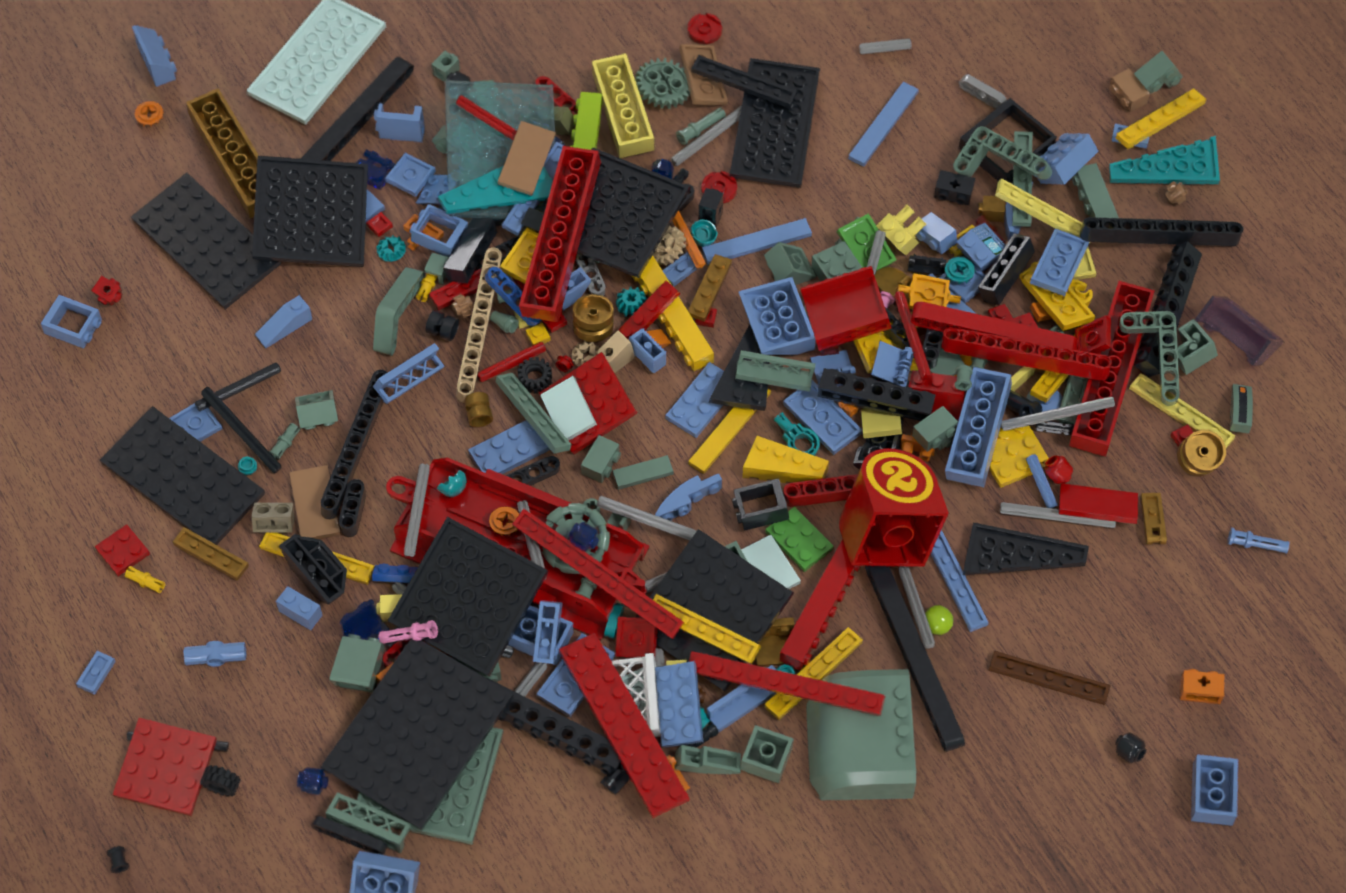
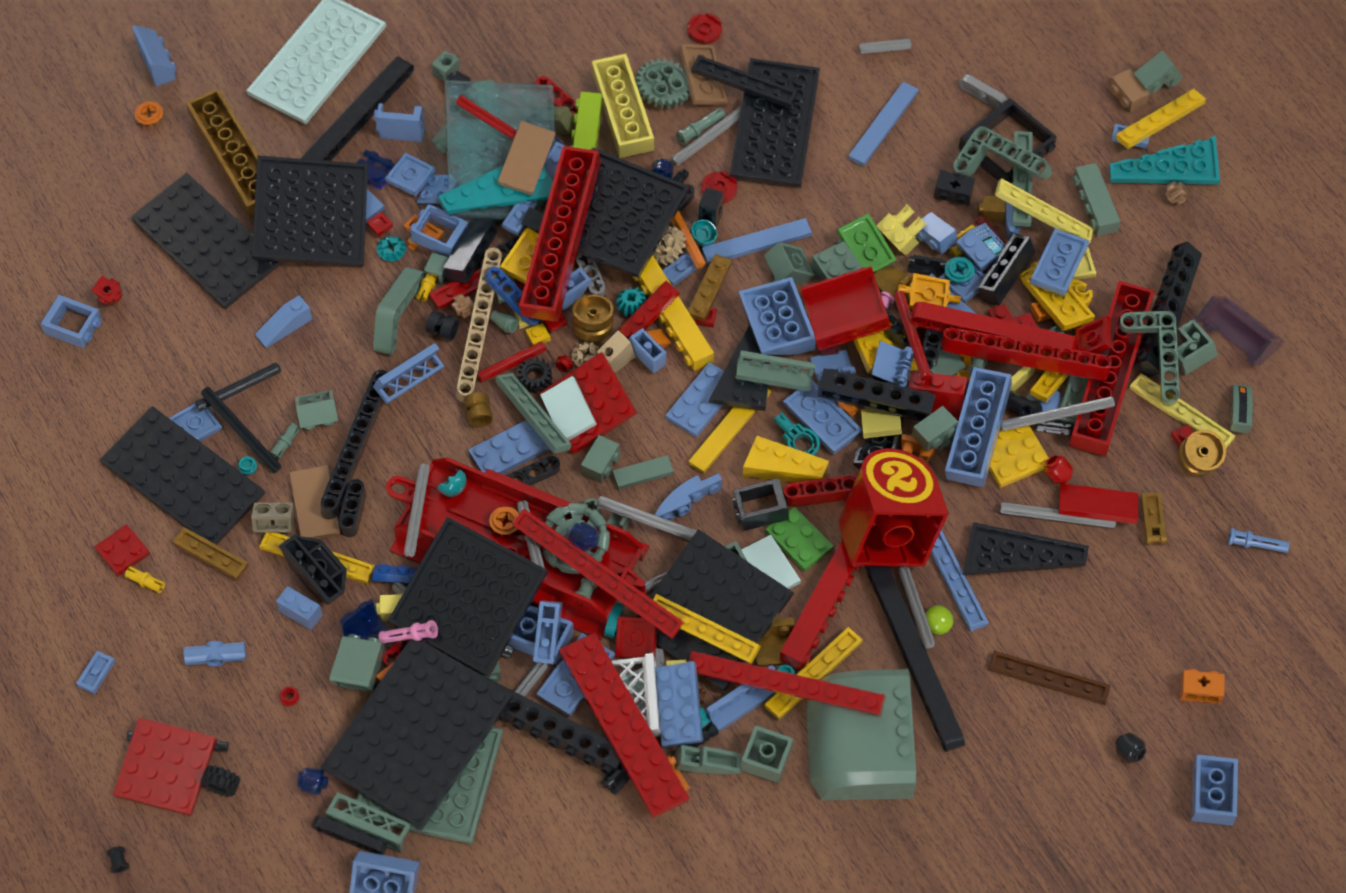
(289, 691): none -> red plate
(876, 250): light grey axle -> none
(963, 377): sand green bush -> none
(1041, 481): medium blue axle -> none
(1068, 157): medium blue brick -> none
(1161, 231): black beam -> none

